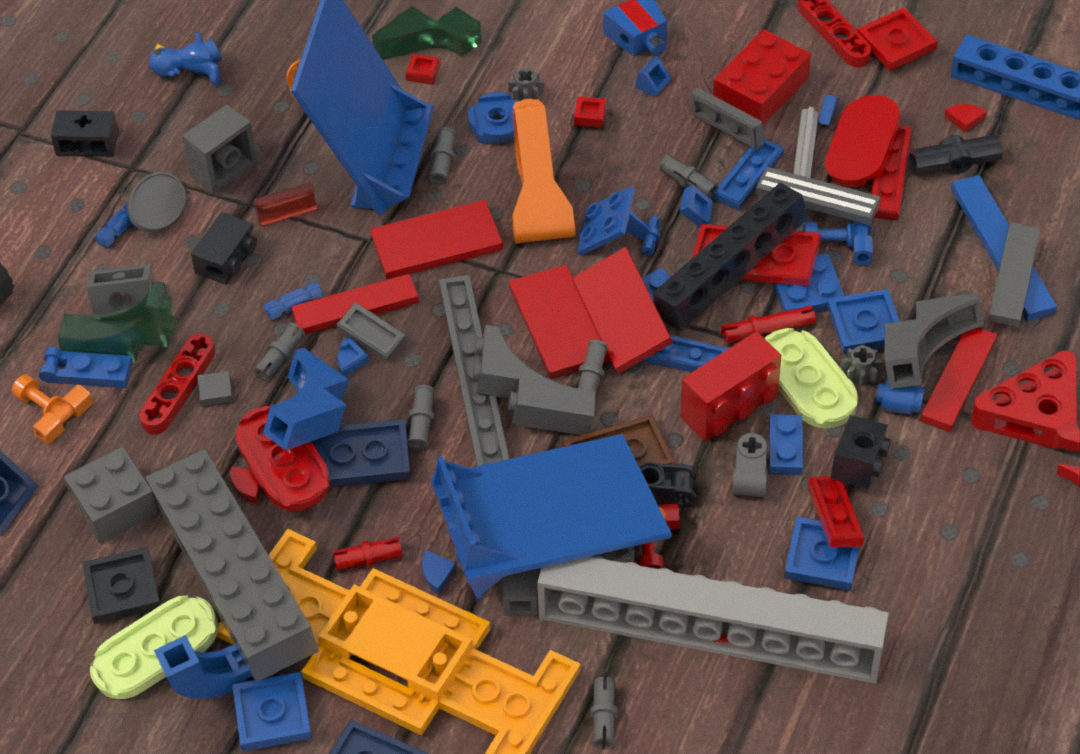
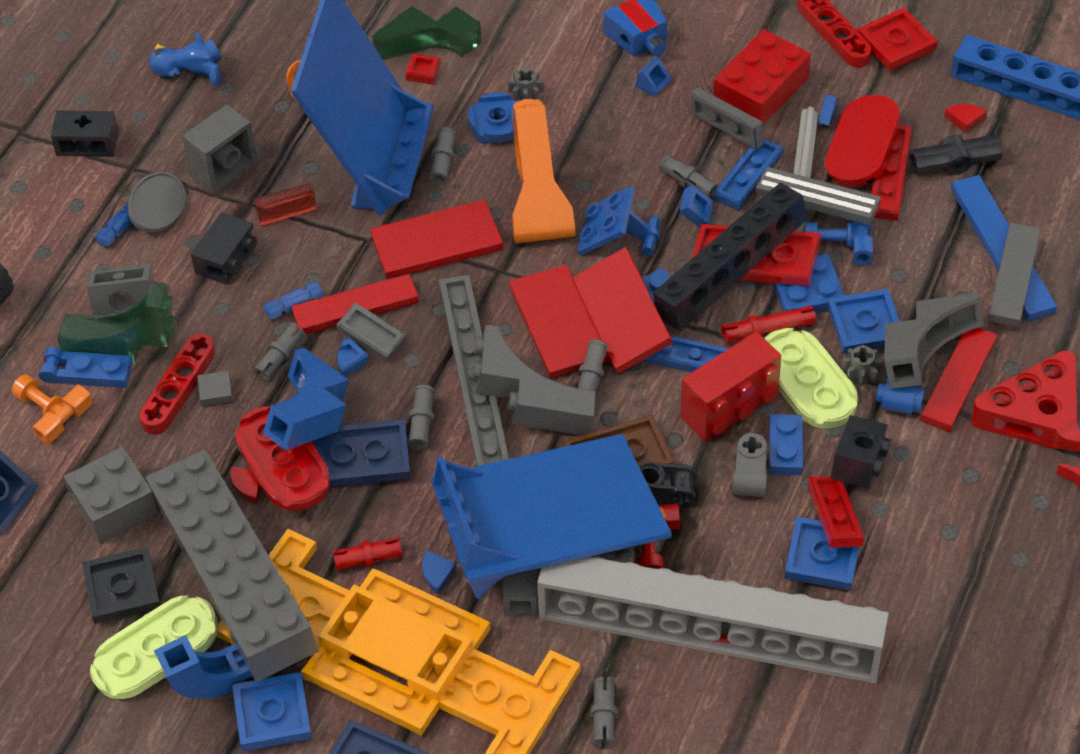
(590, 111): red plate -> none

